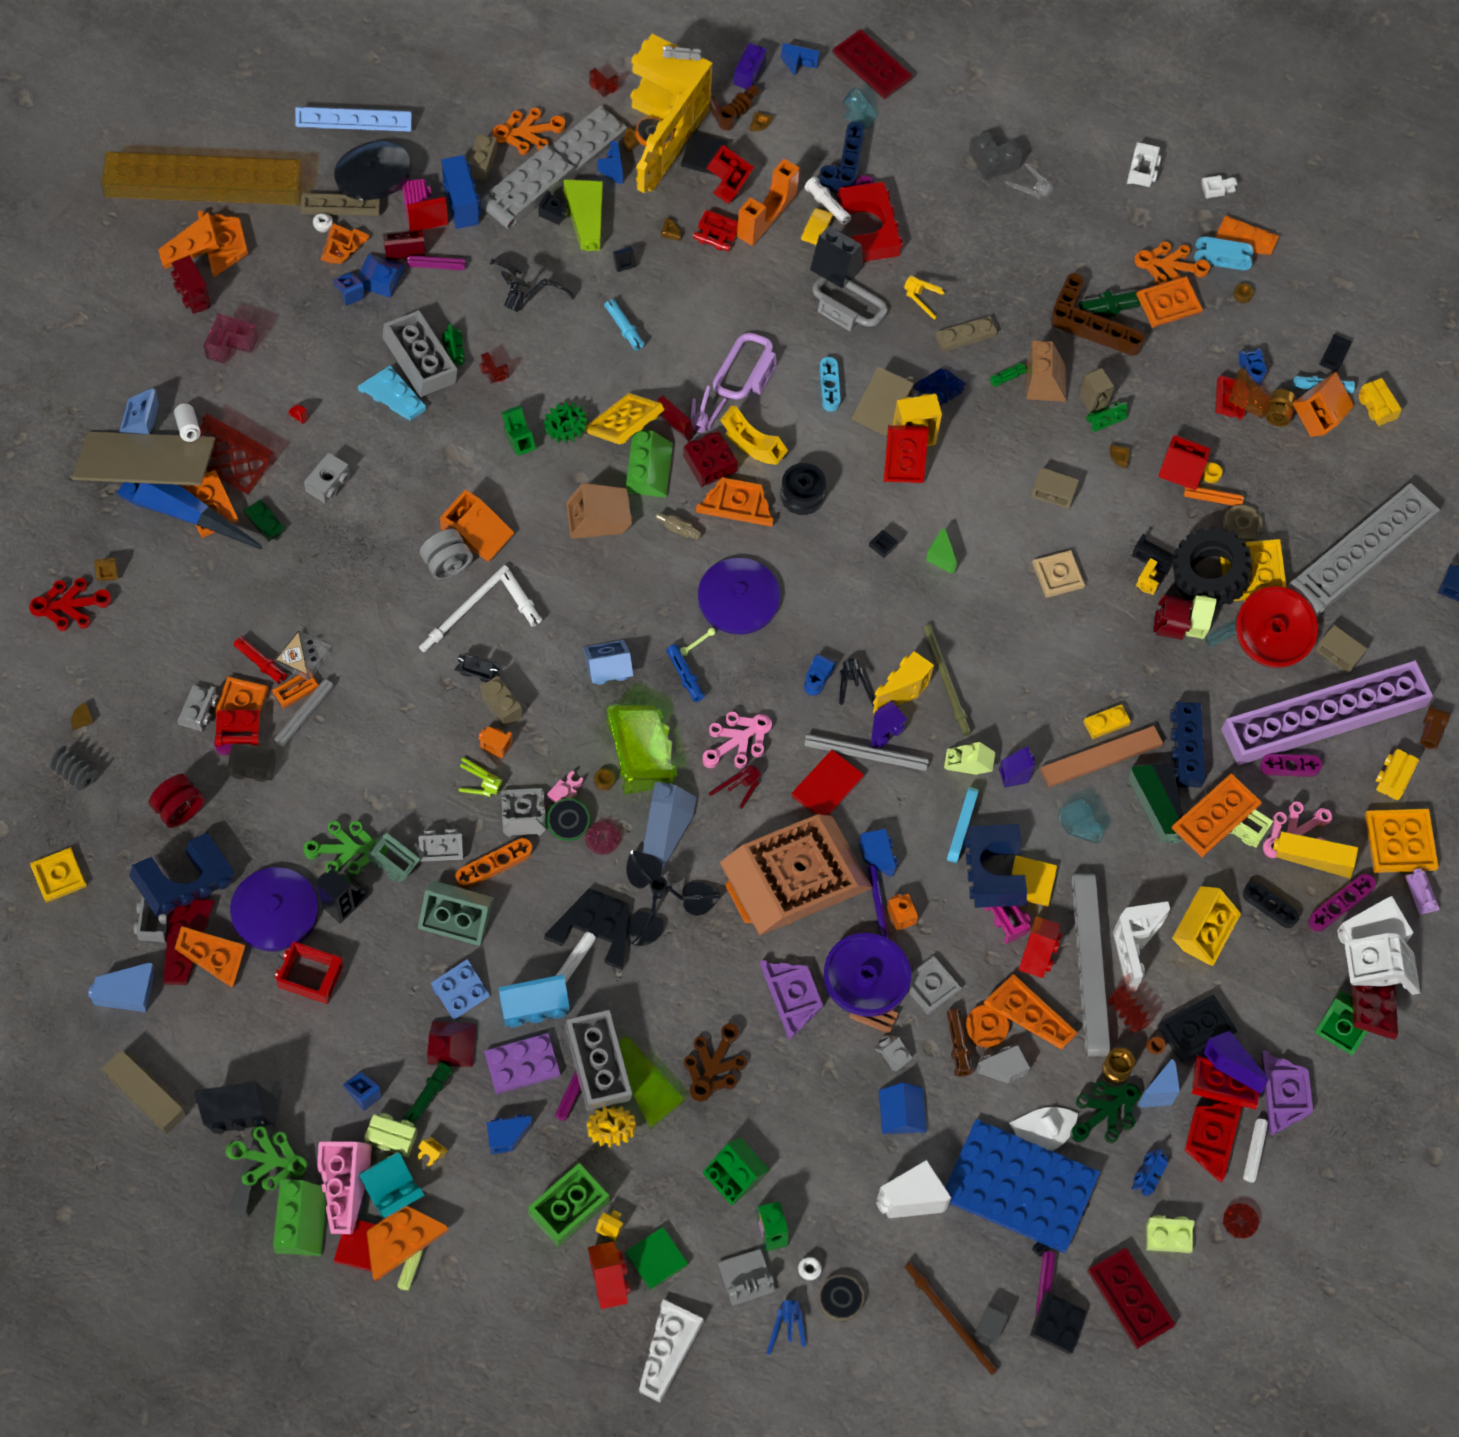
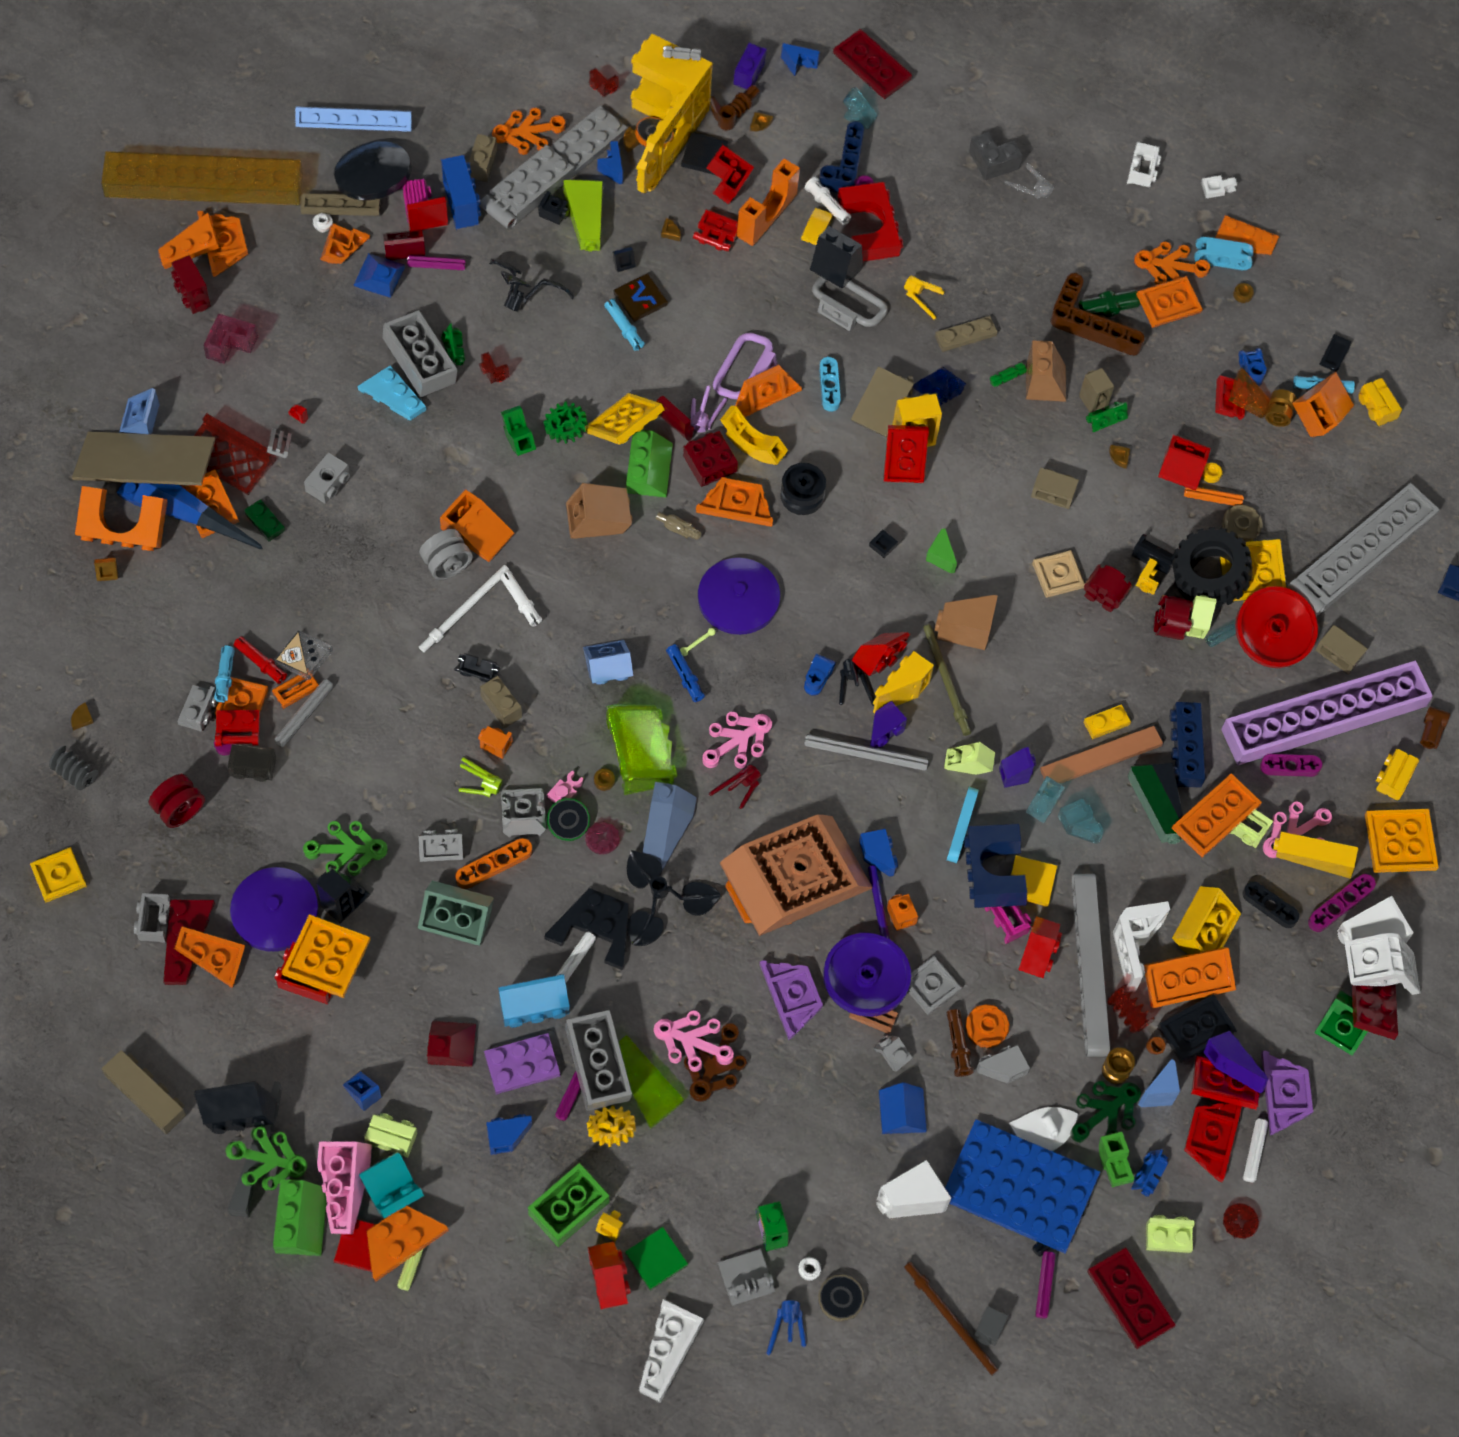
(68, 604): red plant -> none
(92, 523): none -> orange arch
(124, 988): medium blue slope -> none
(165, 895): dark blue arch -> none
(187, 422): white brick -> none
(223, 680): none -> medium azure pin
(280, 437): none -> light grey tile
(326, 956): none -> light orange plate
(350, 288): blue slope -> none
(379, 860): sand green window -> none
(433, 1085): dark green pin -> none
(433, 1149): yellow tile -> none
(460, 989): medium blue hinge -> none
(640, 297): none -> dark brown tile
(691, 1039): none -> bright pink plant
(735, 1170): green slope -> none
(766, 390): none -> orange wing
(827, 784): red tile -> none
(880, 652): none -> red slope
(967, 621): none -> medium nougat slope
(1025, 1008): orange wing -> none
(1045, 799): none -> clear light blue slope
(1058, 1323): black plate -> none
(1107, 587): none -> dark red brick
(1113, 1157): none -> bright green brick
(1189, 977): none -> orange plate
(1421, 892): lavender hinge -> none

